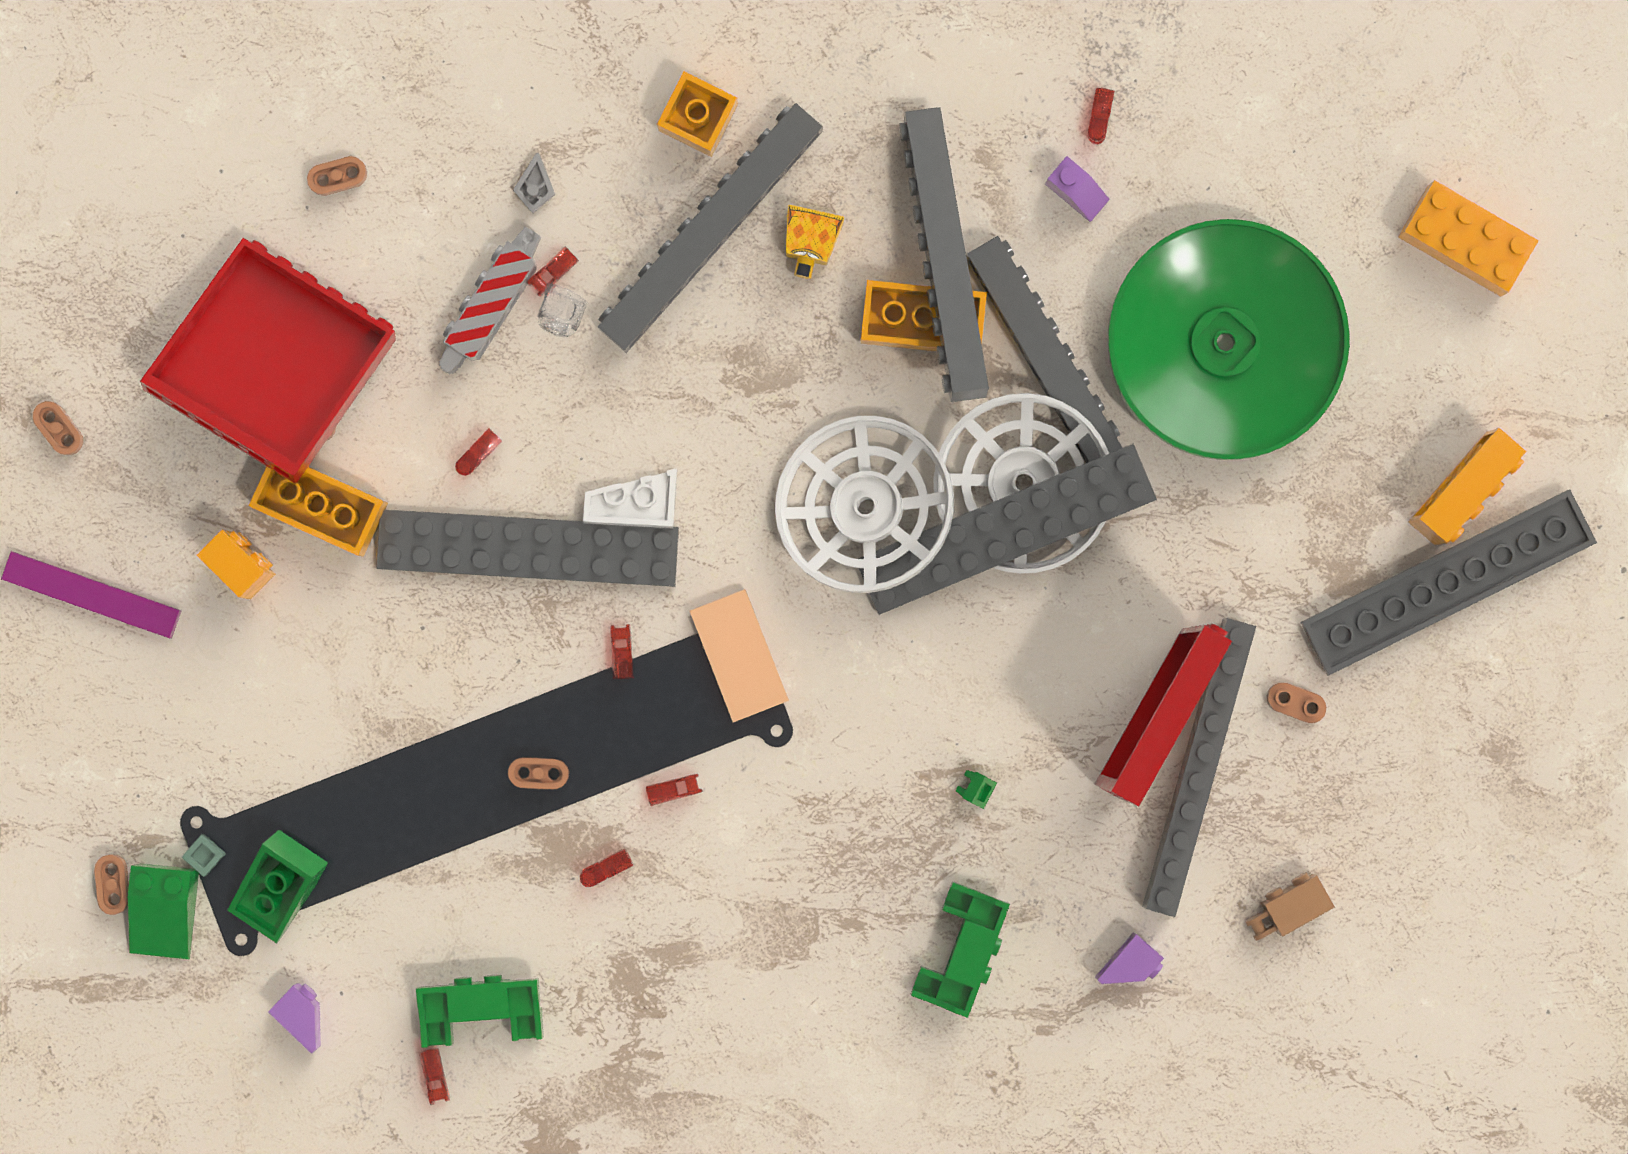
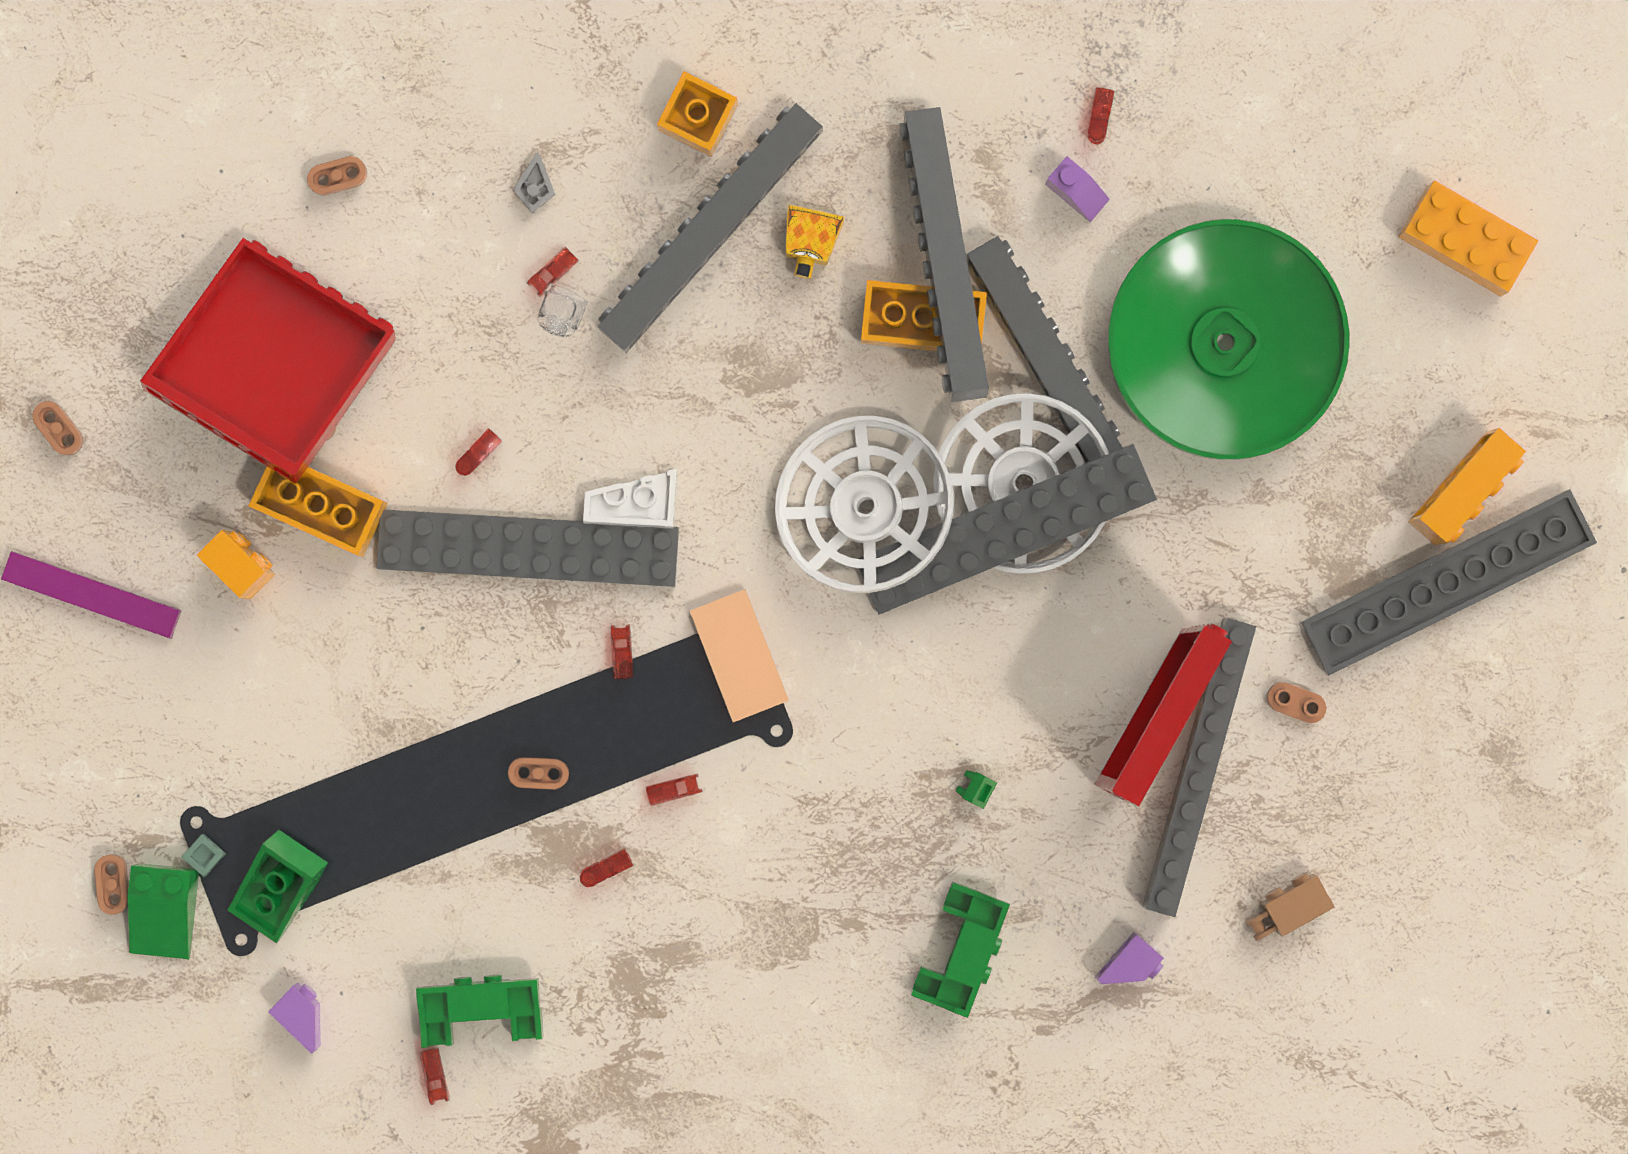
(491, 301): light grey hinge -> none

